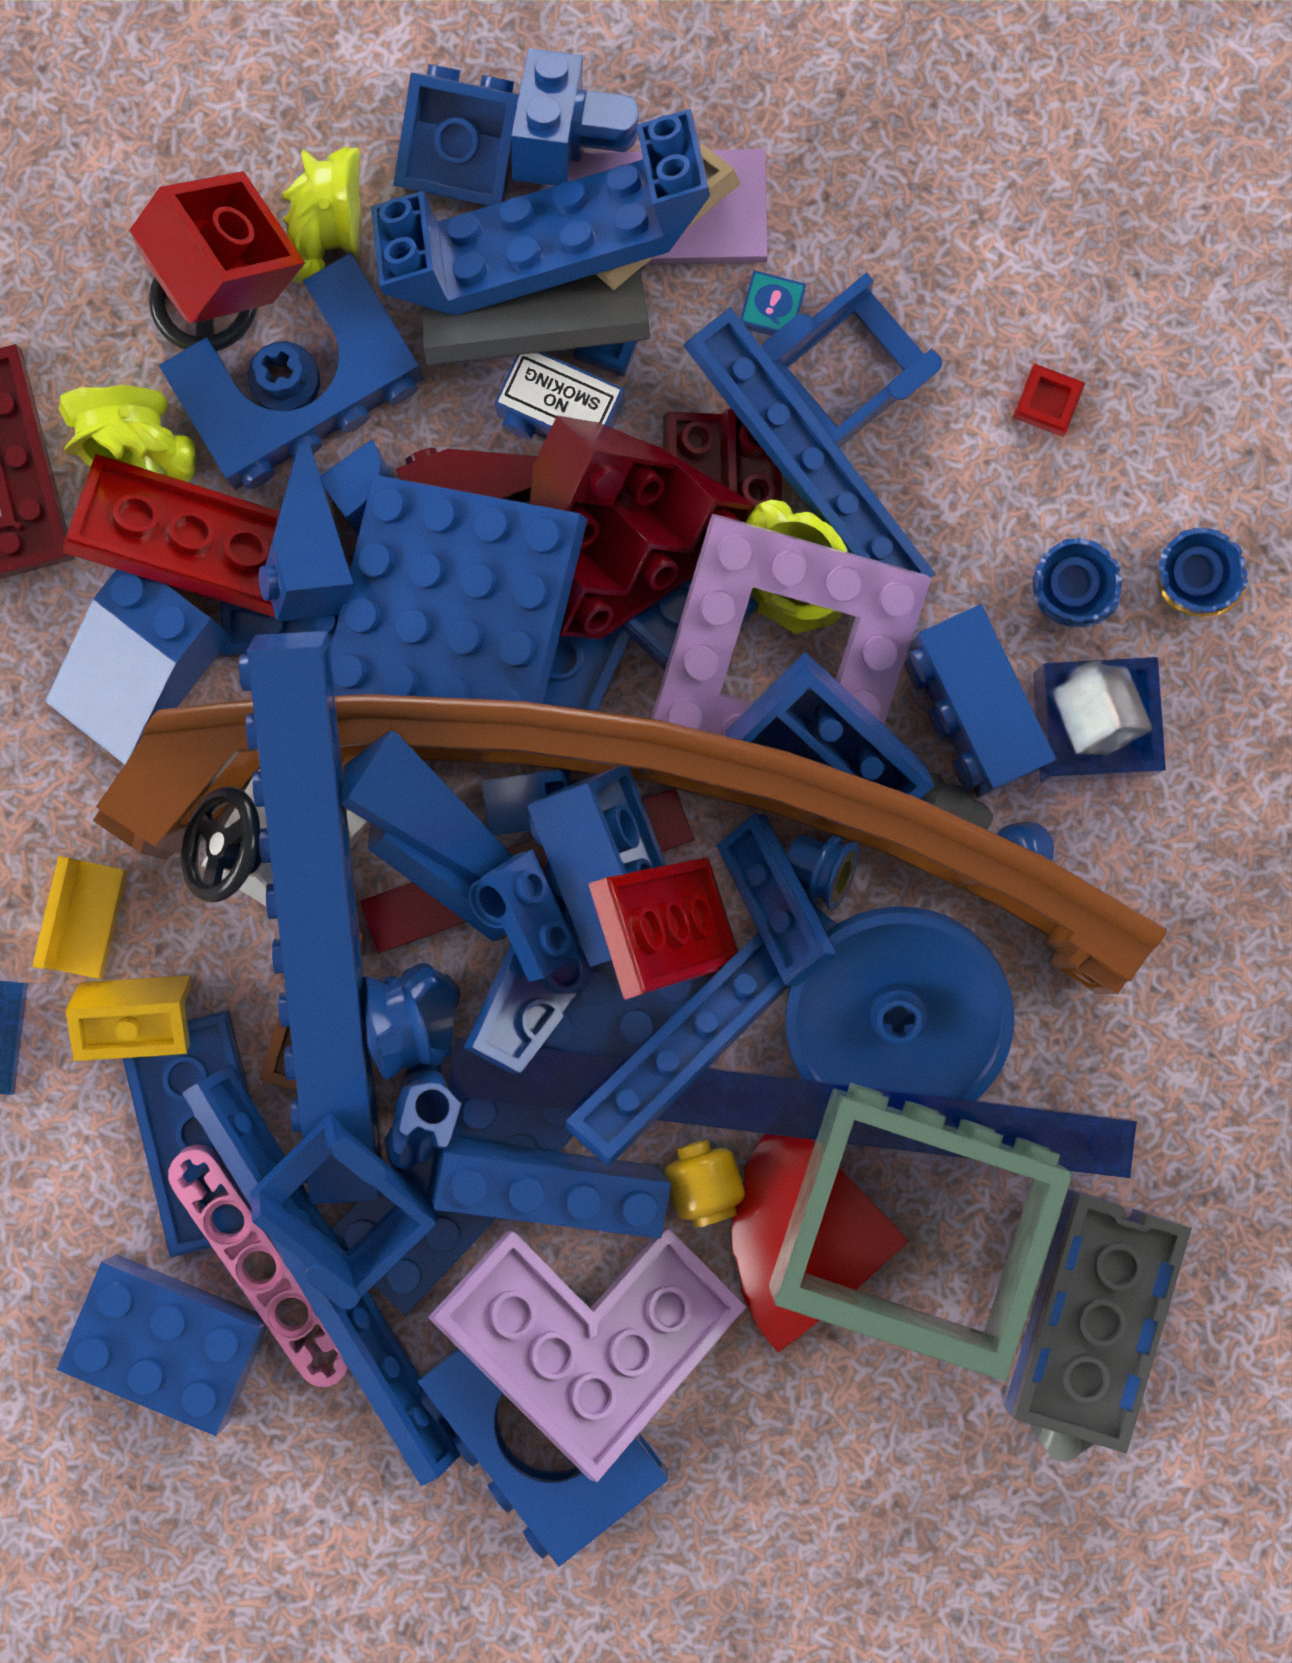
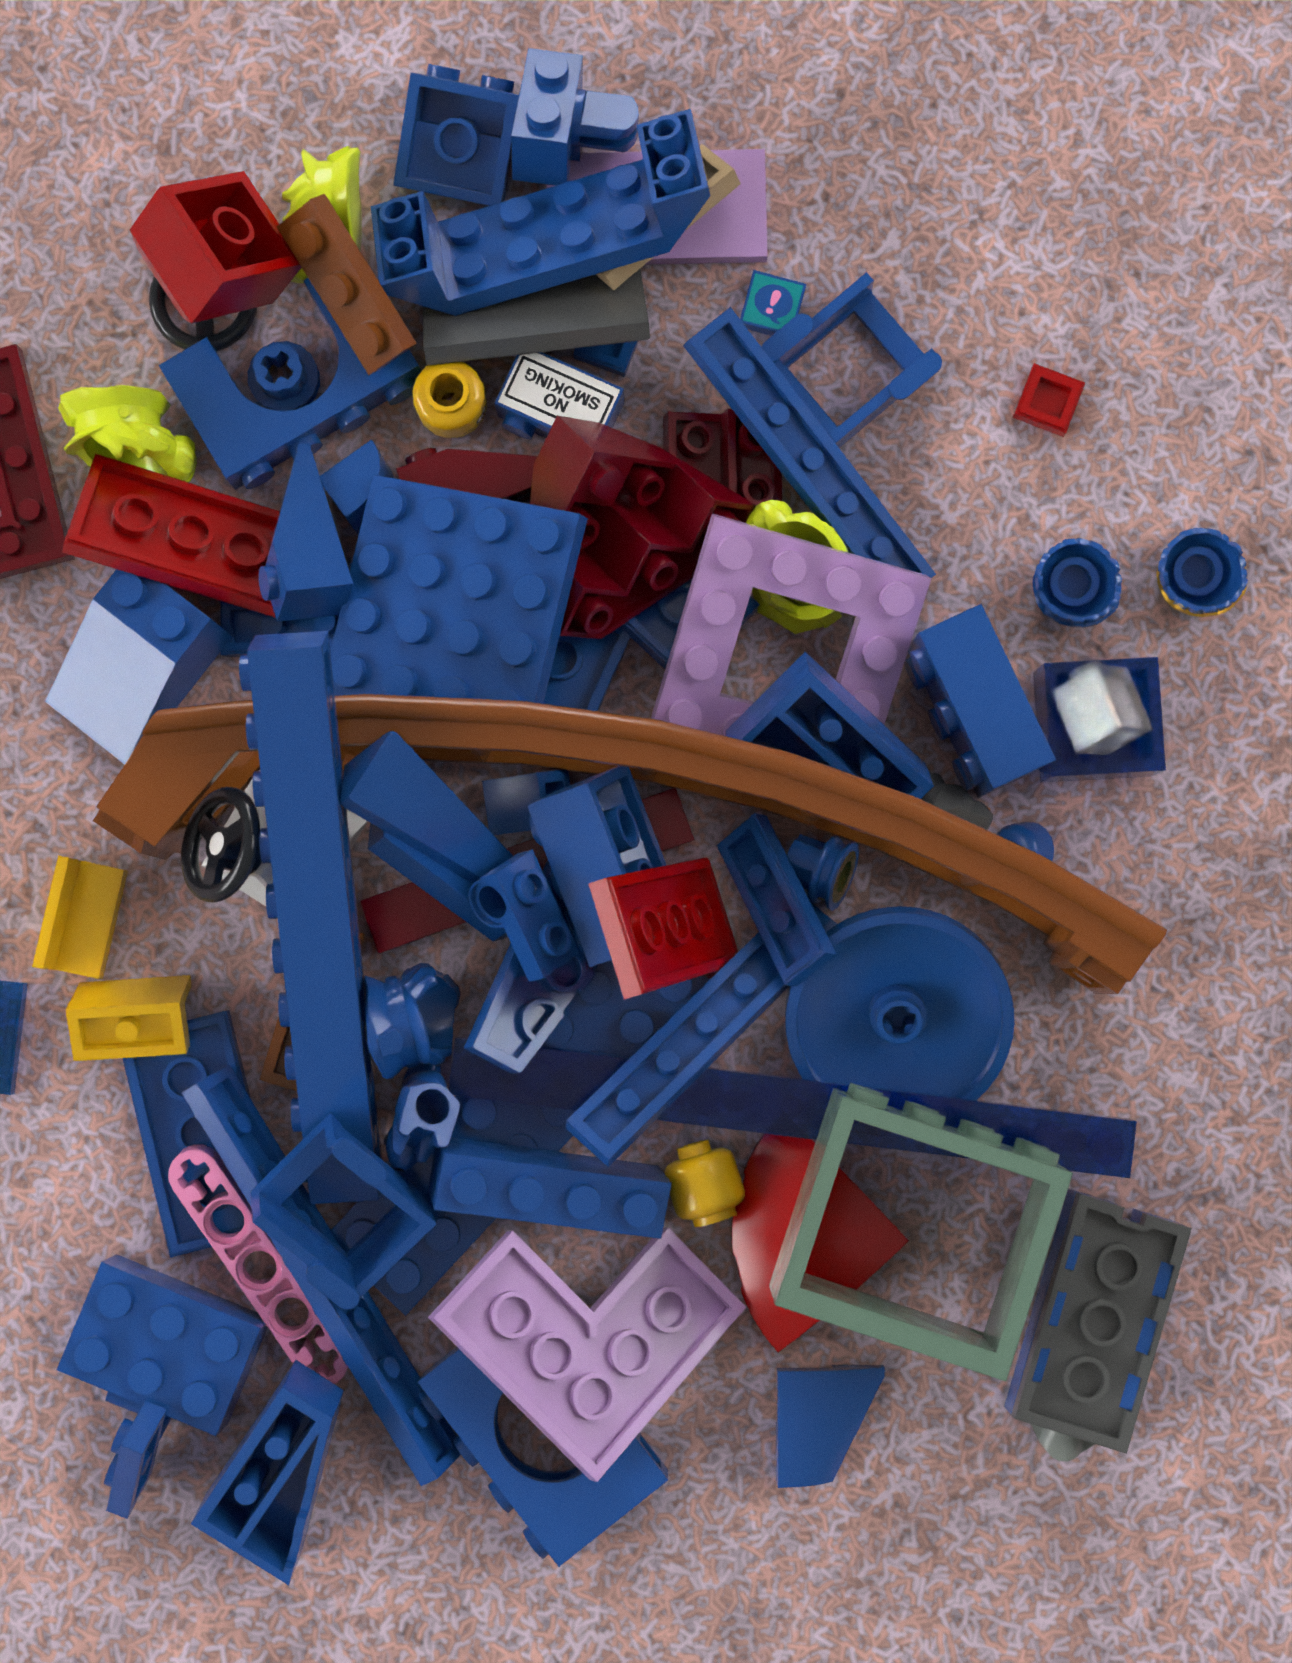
(135, 1453): none -> blue plate
(273, 1477): none -> blue wedge
(346, 284): none -> dark orange plate
(455, 416): none -> yellow head
(819, 1419): none -> blue slope

